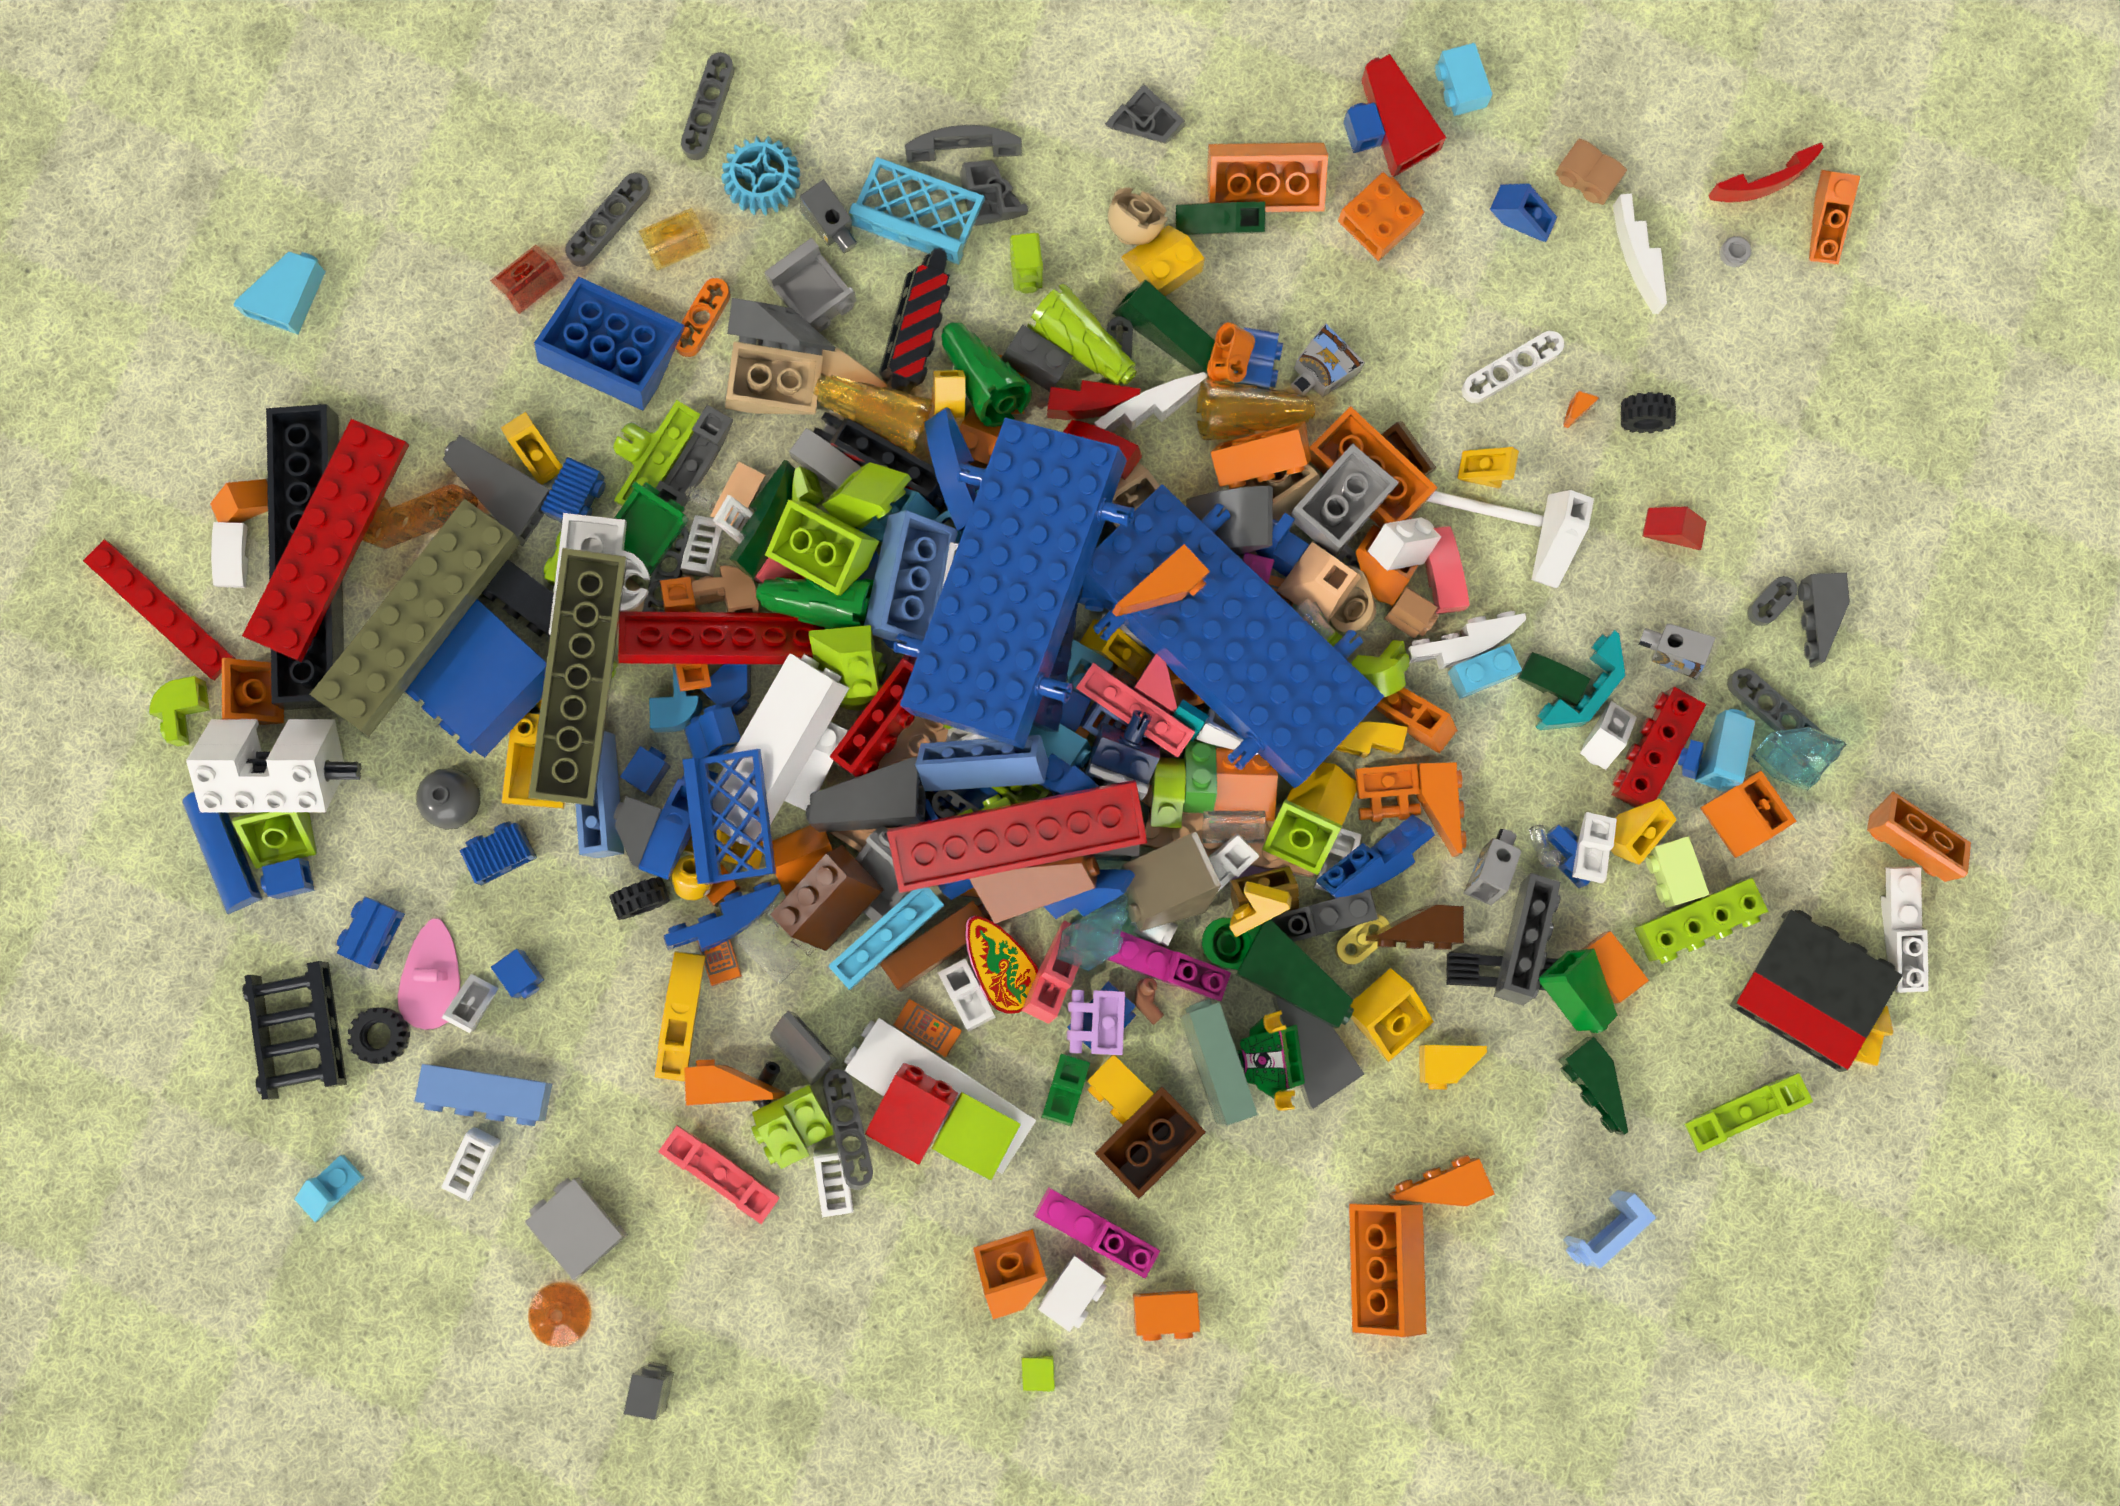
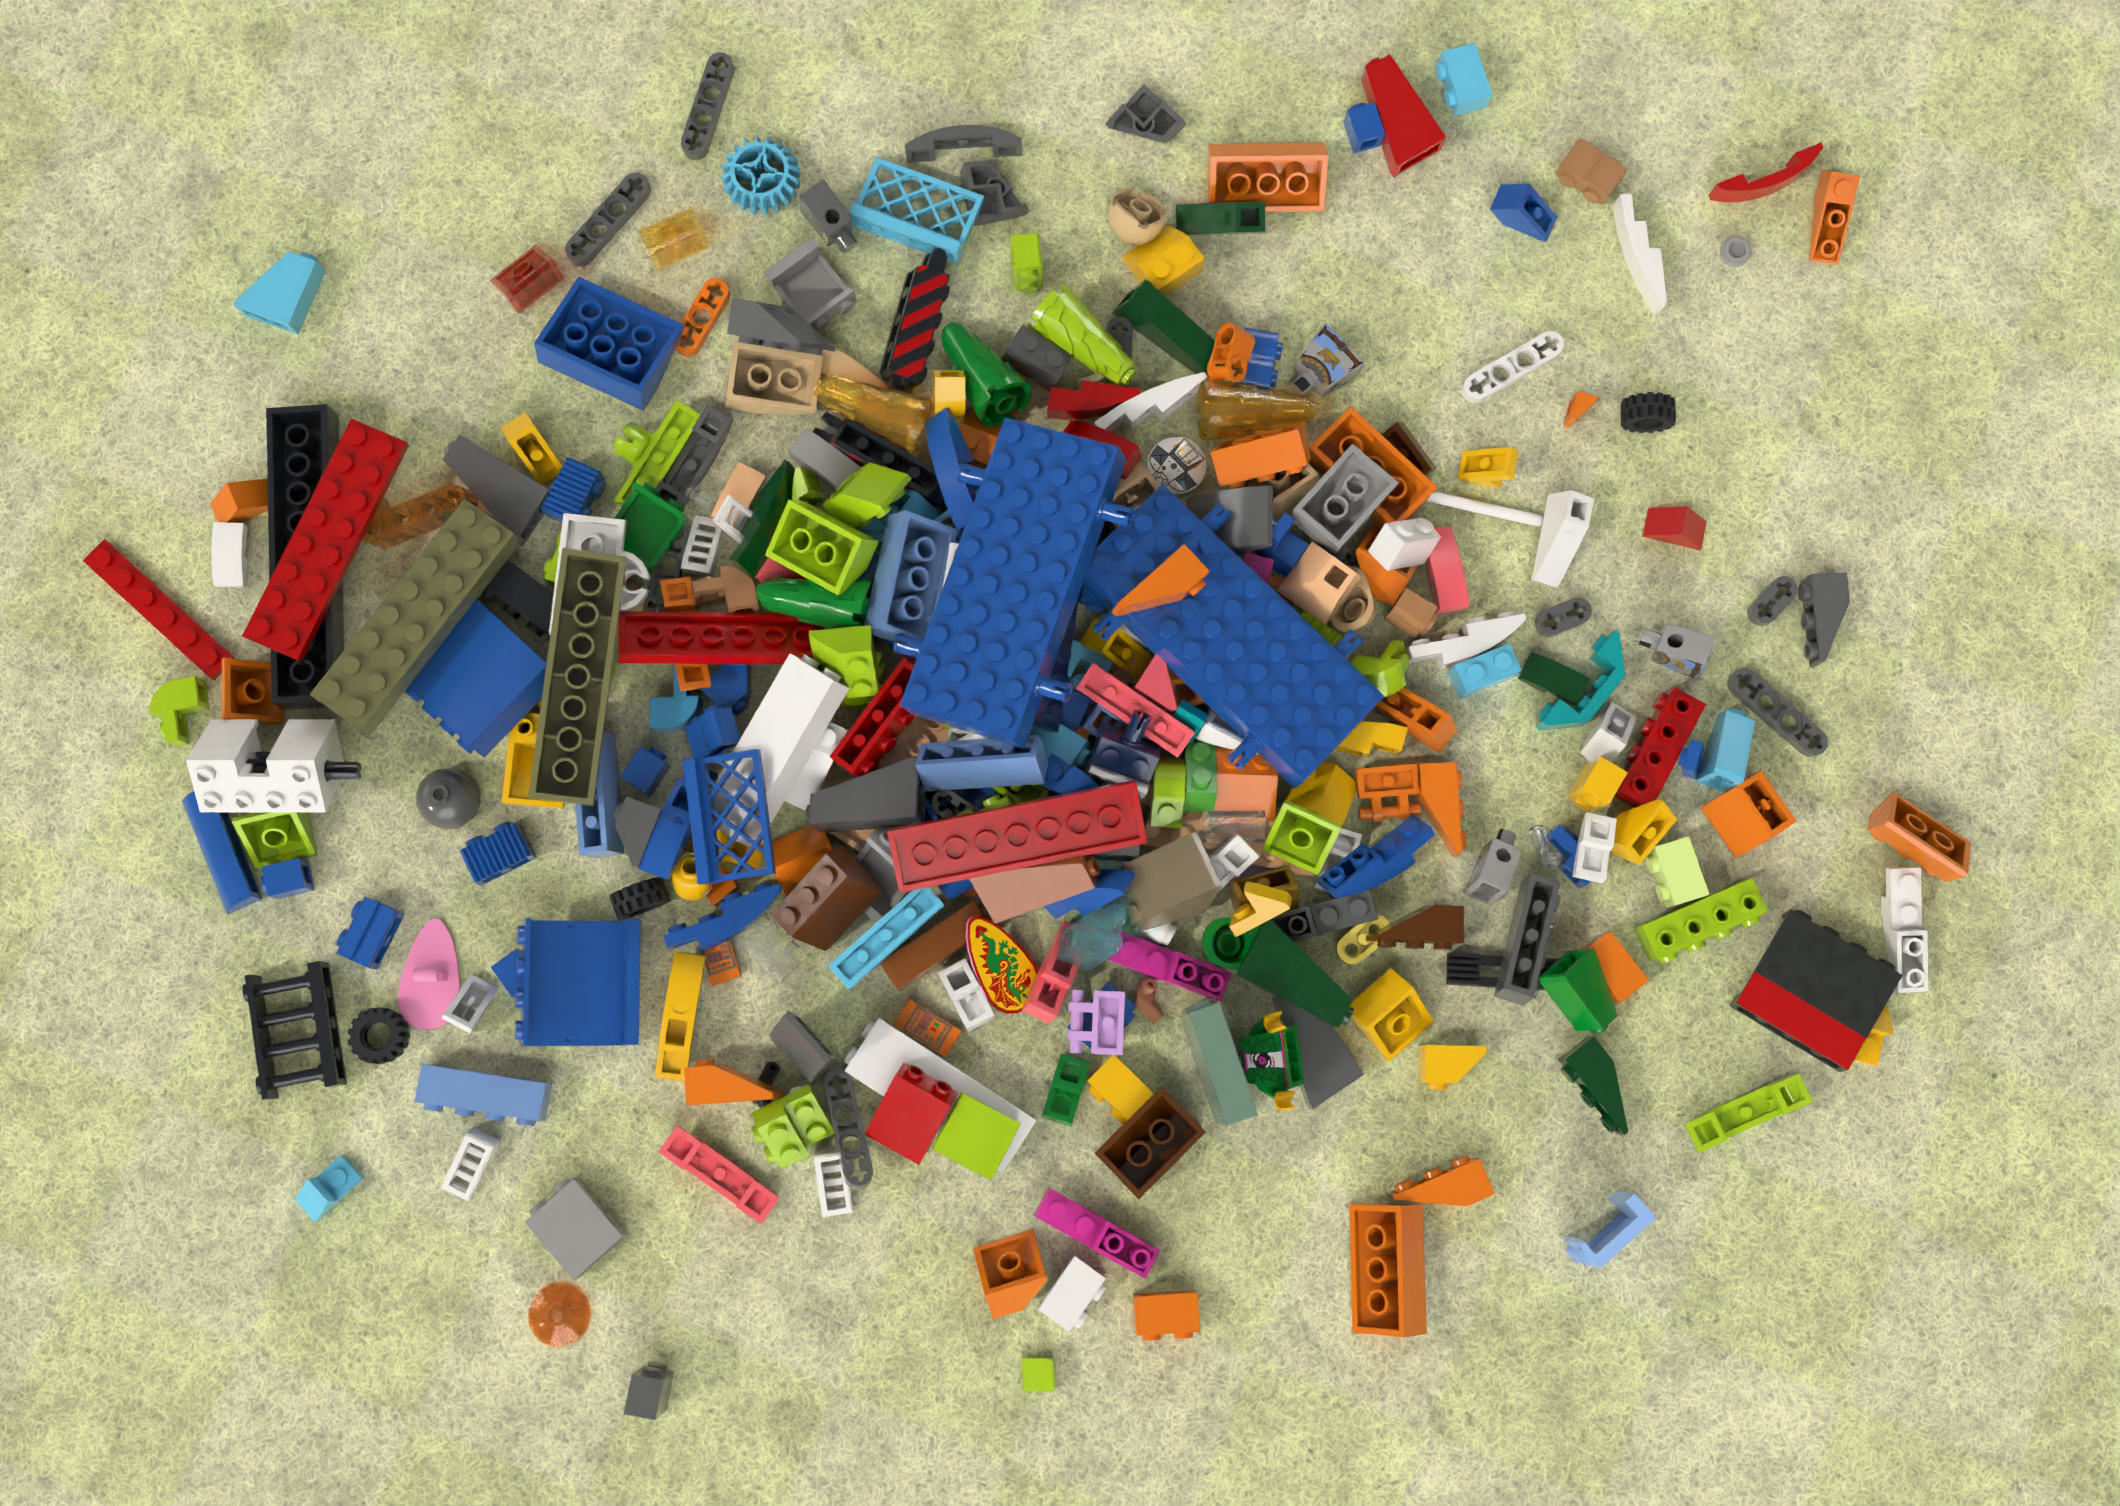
(578, 983): none -> blue panel
(1177, 464): none -> white dish
(1314, 616): clear cone -> none
(1381, 216): orange brick -> none
(1560, 611): none -> dark grey beam
(1597, 785): none -> yellow brick
(1798, 755): clear light blue slope -> none

